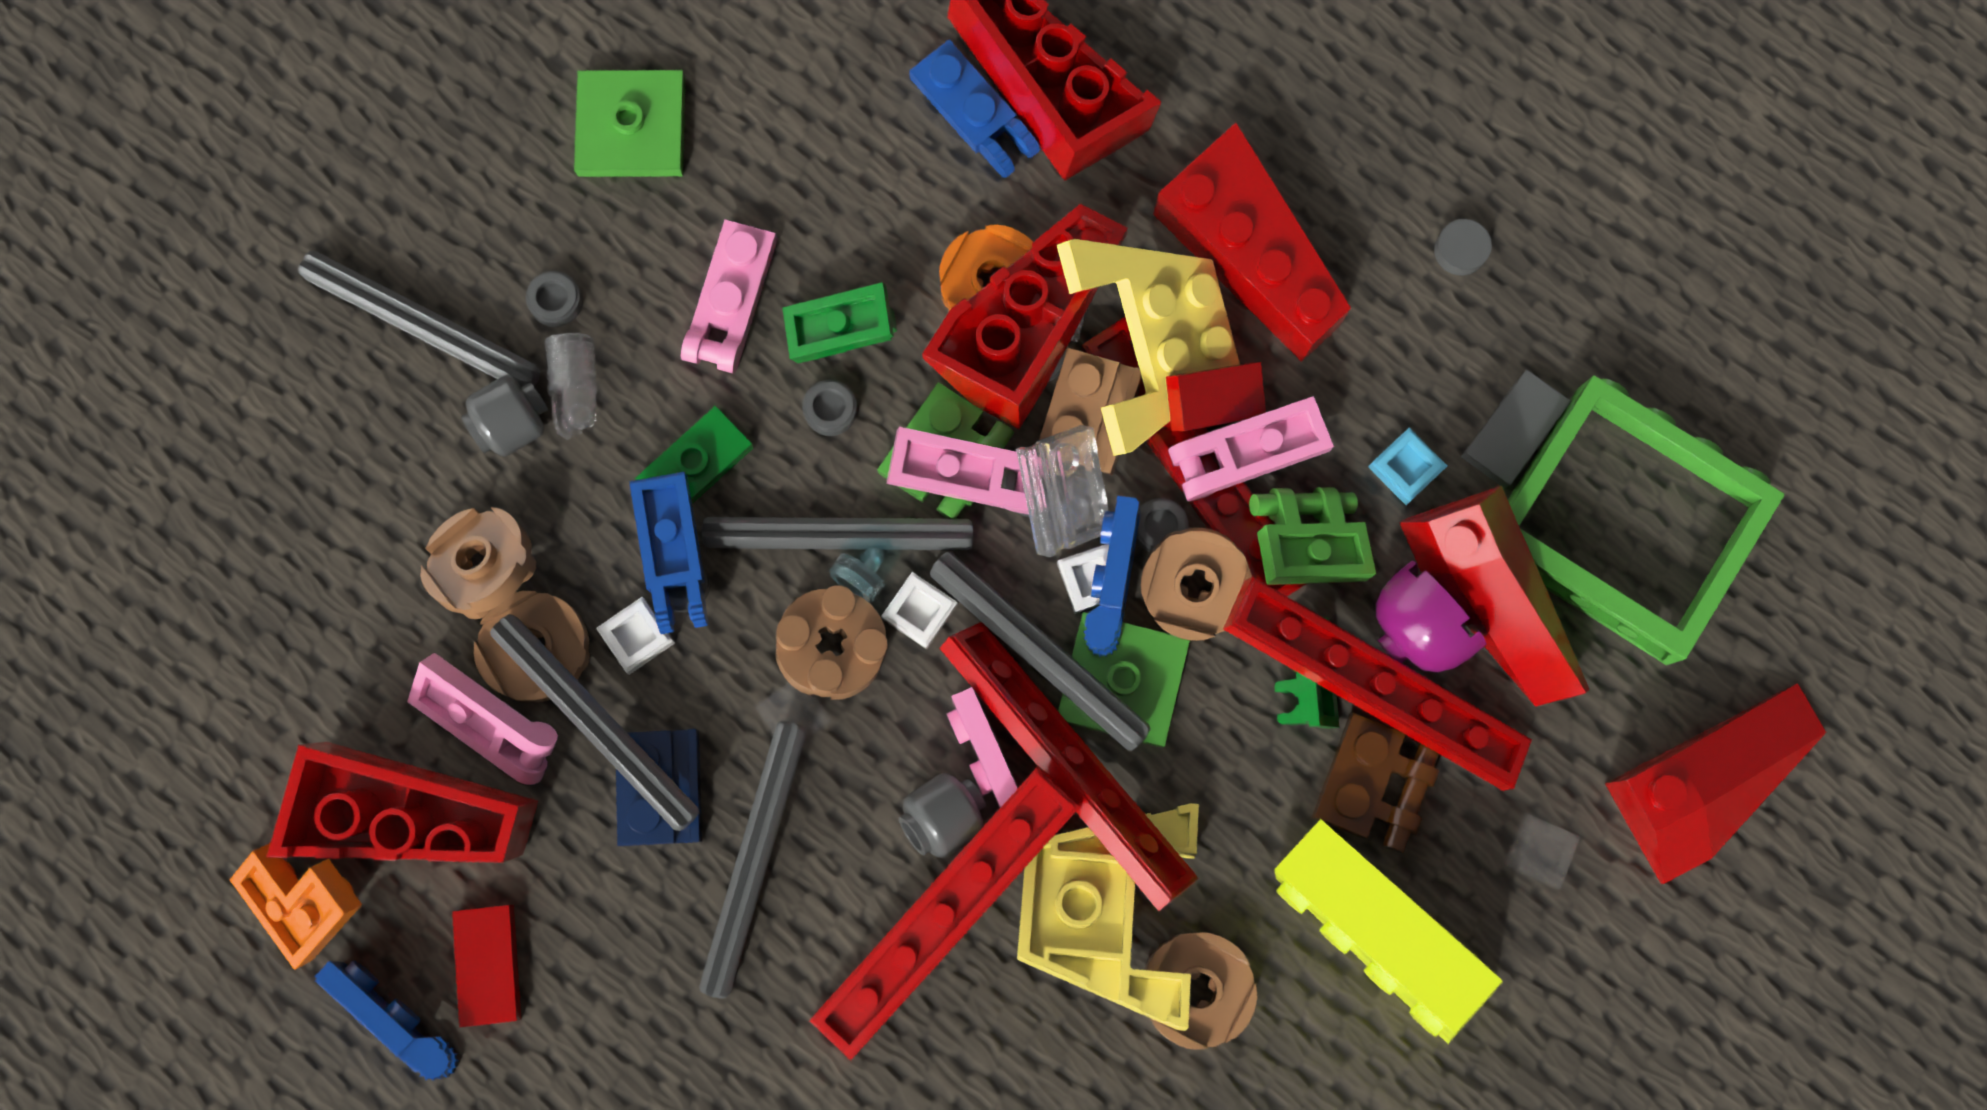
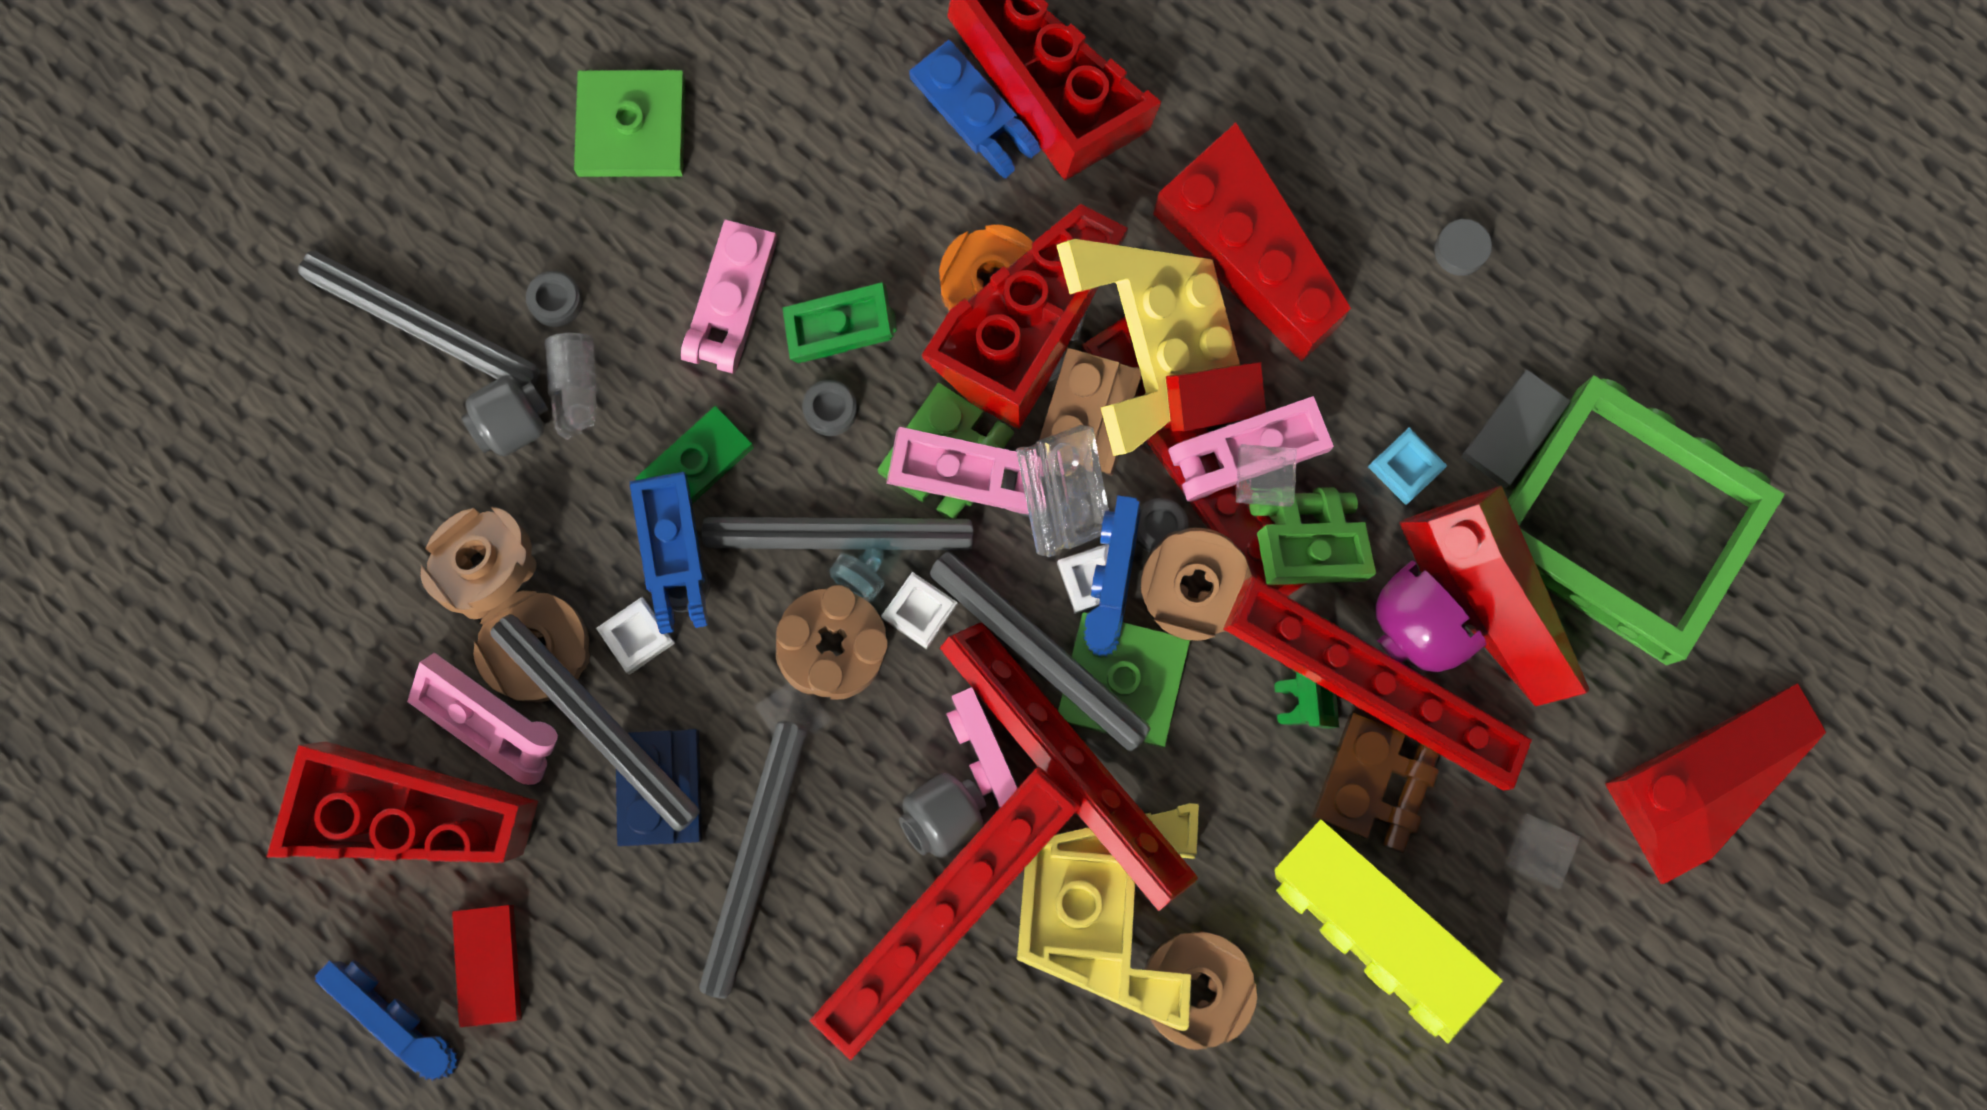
(296, 912): orange plate -> none
(1266, 475): none -> clear tile

